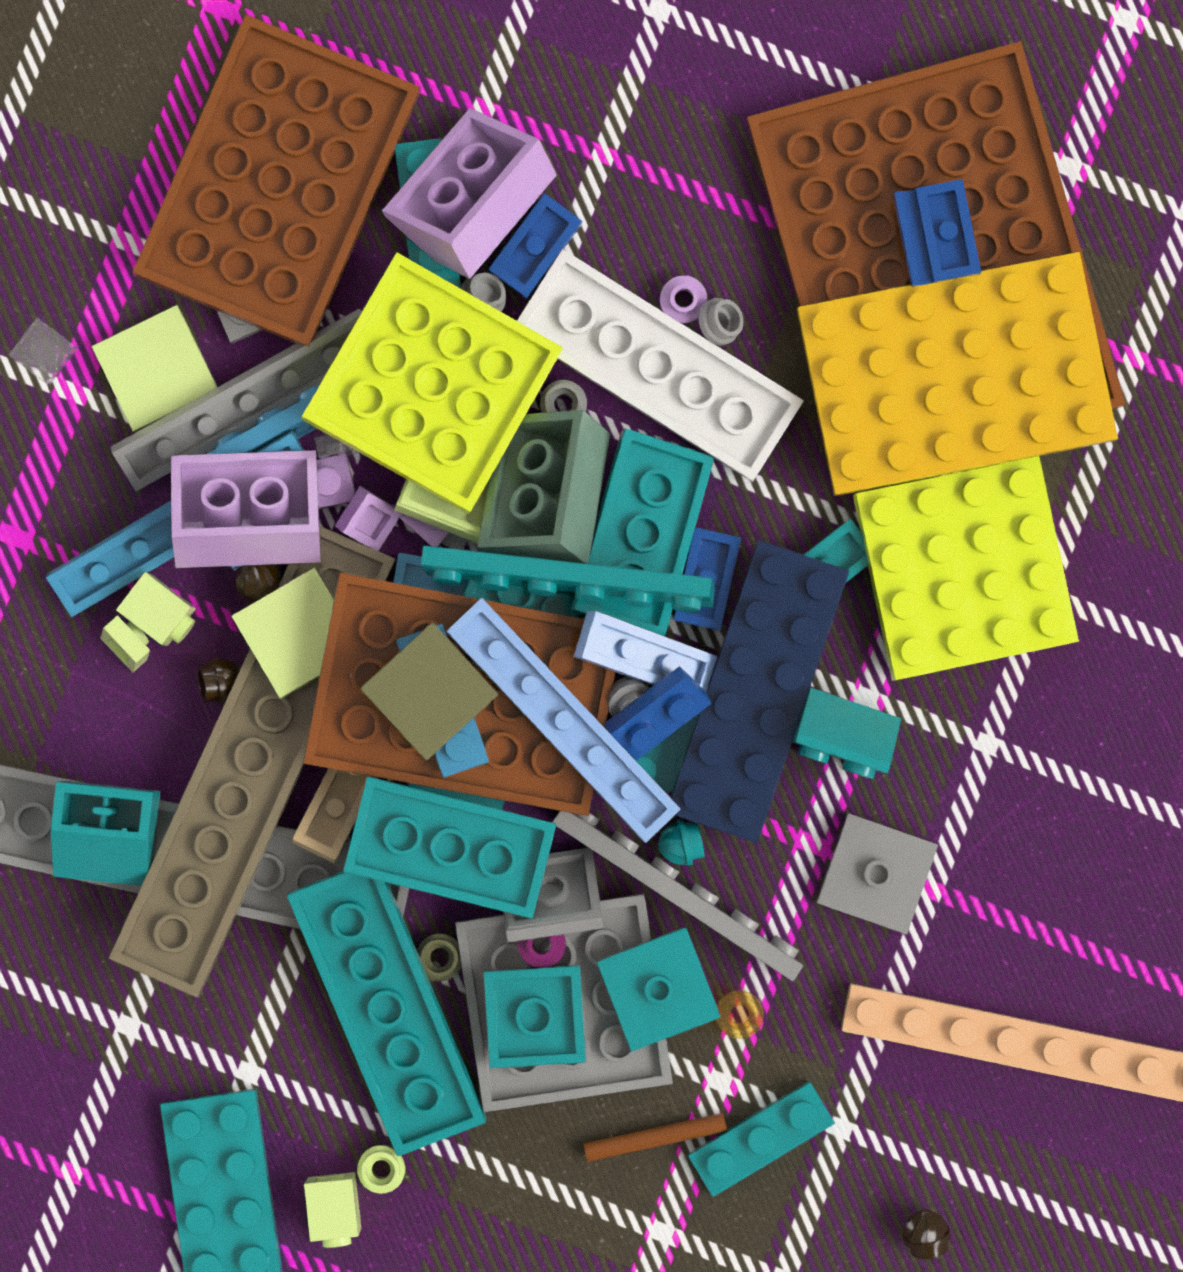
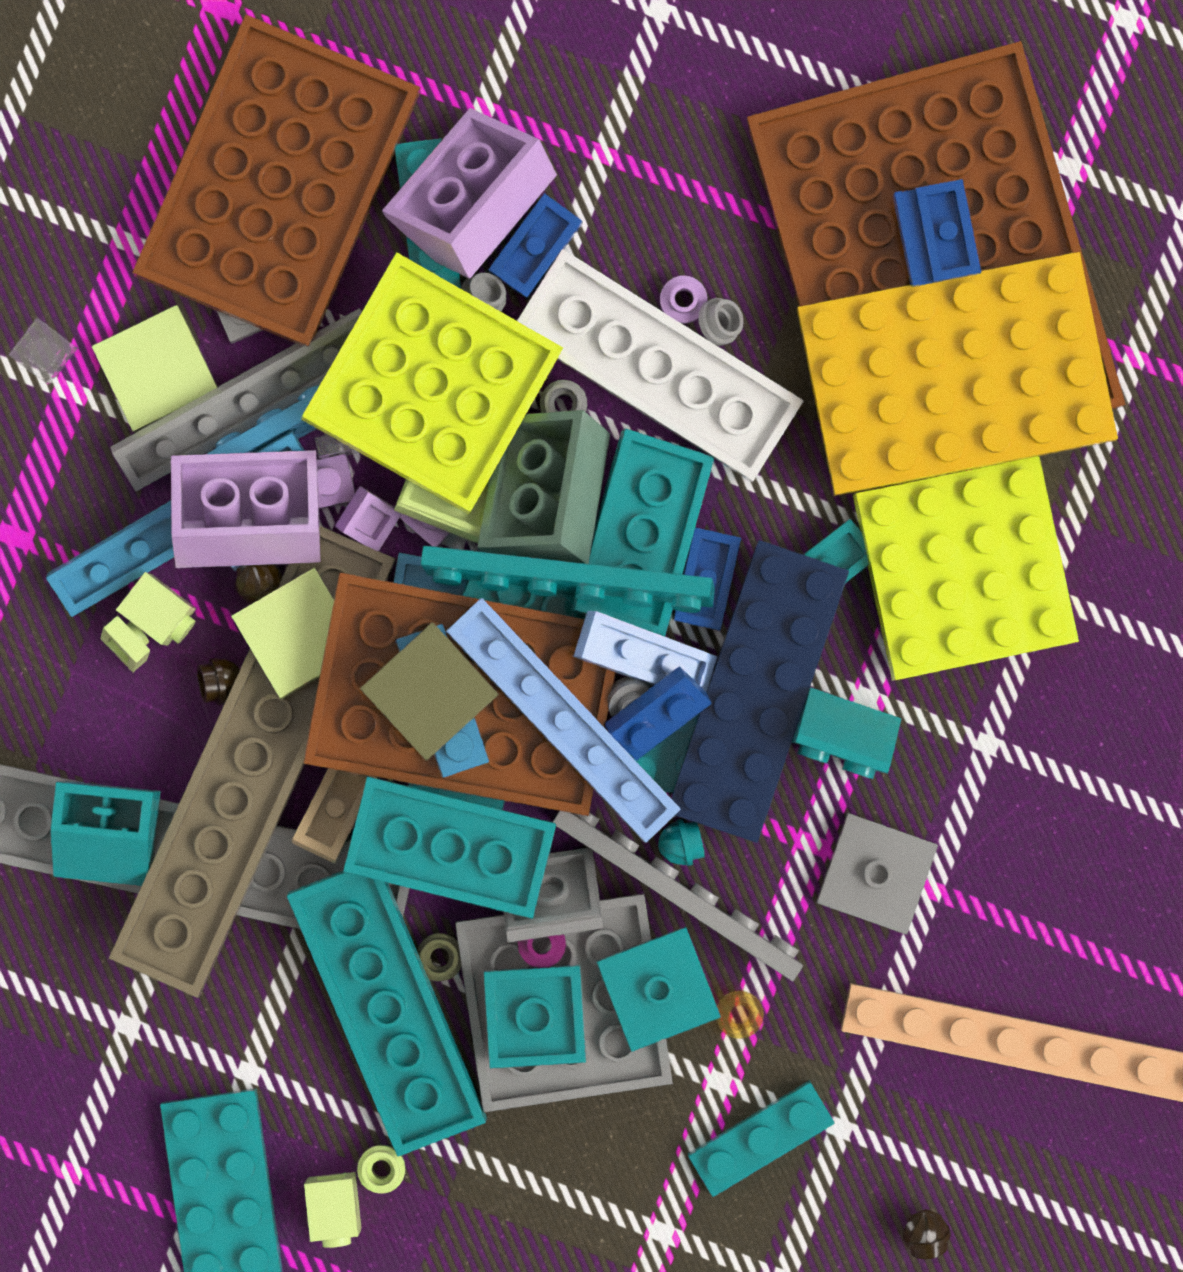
(655, 1137): dark orange bar -> none

